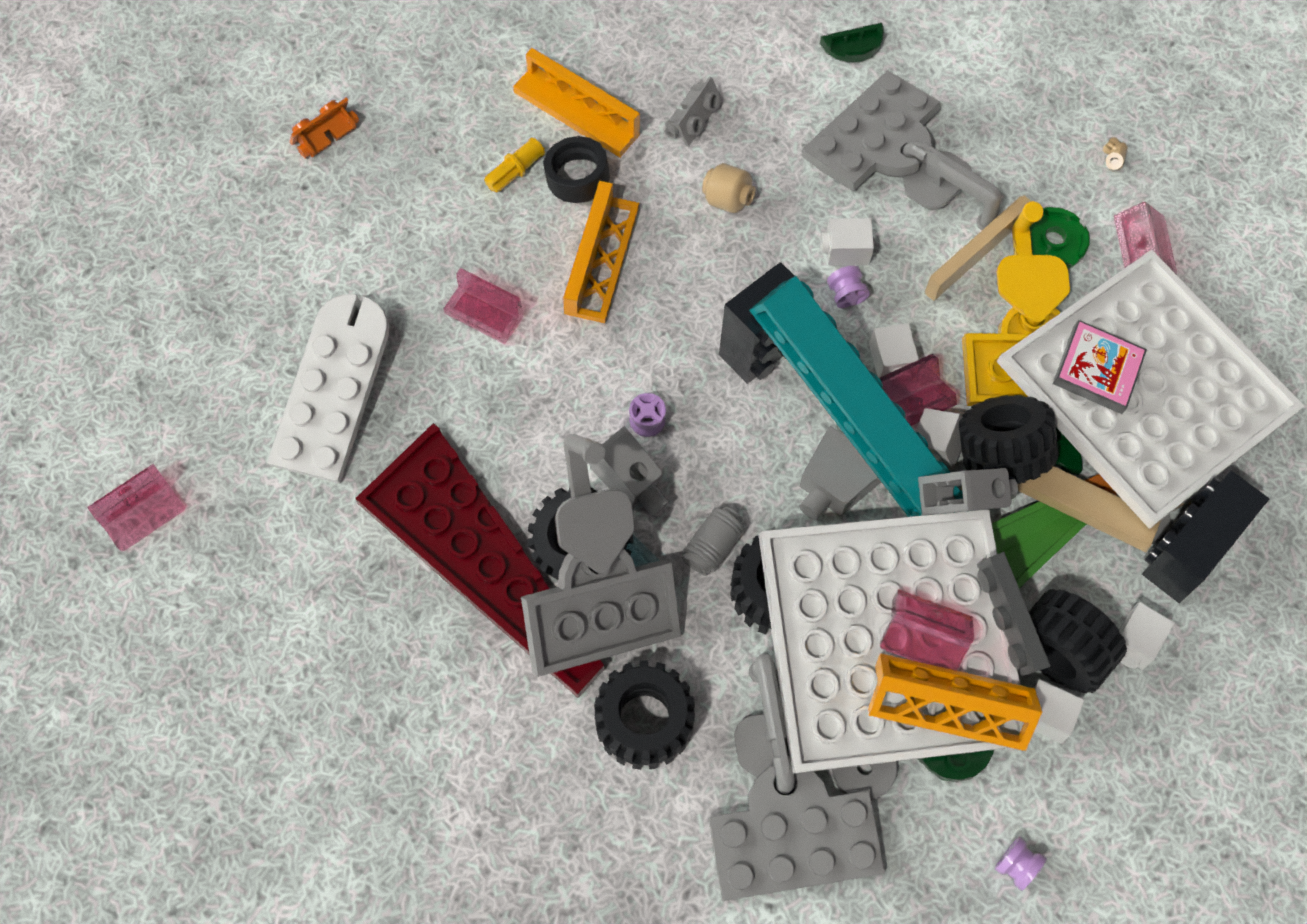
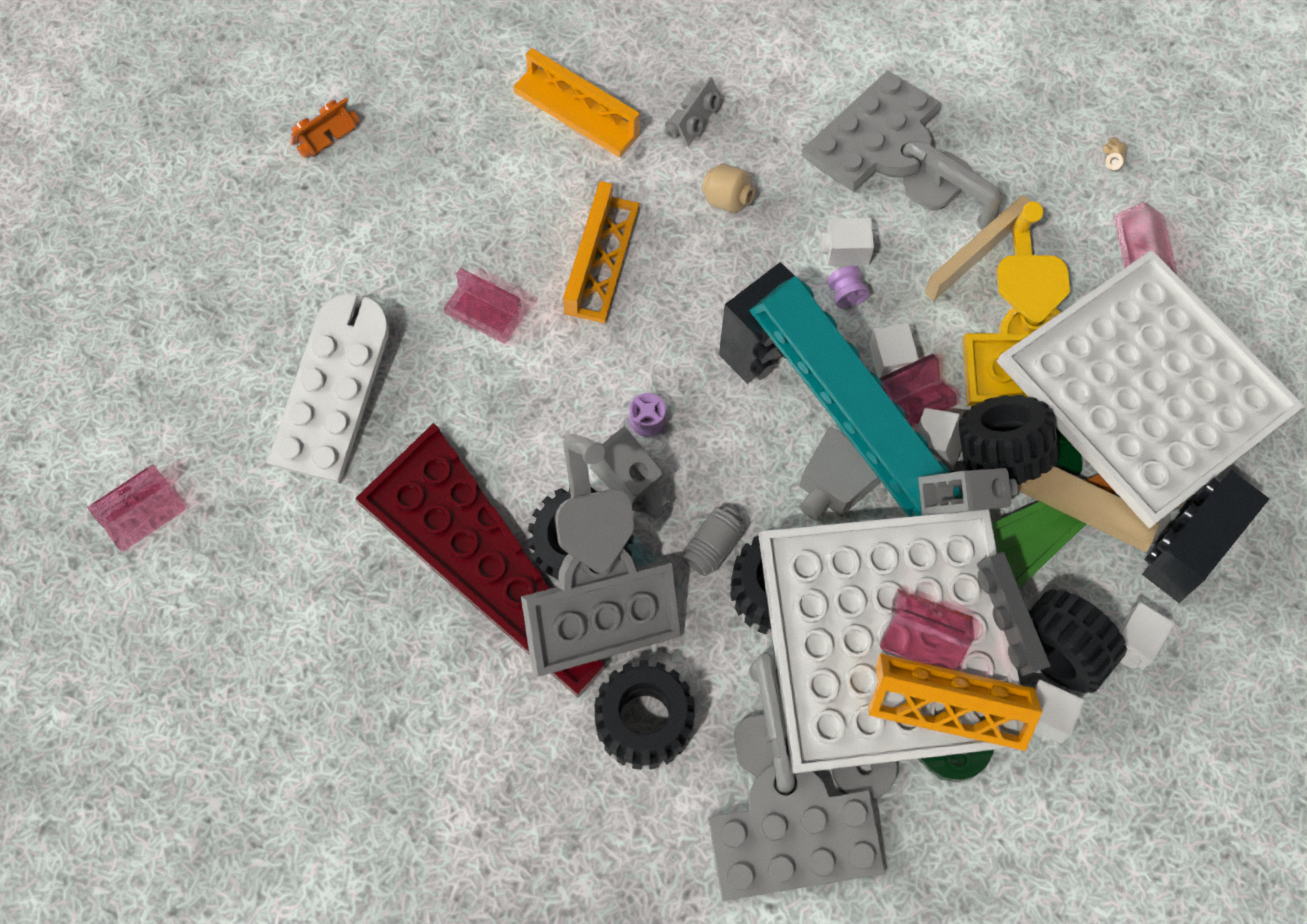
(514, 165): yellow axle -> none
(575, 149): black tyre -> none
(854, 44): dark green plate -> none
(1020, 863): lavender wheel -> none
(1071, 230): green tile -> none
(1100, 367): tile -> none

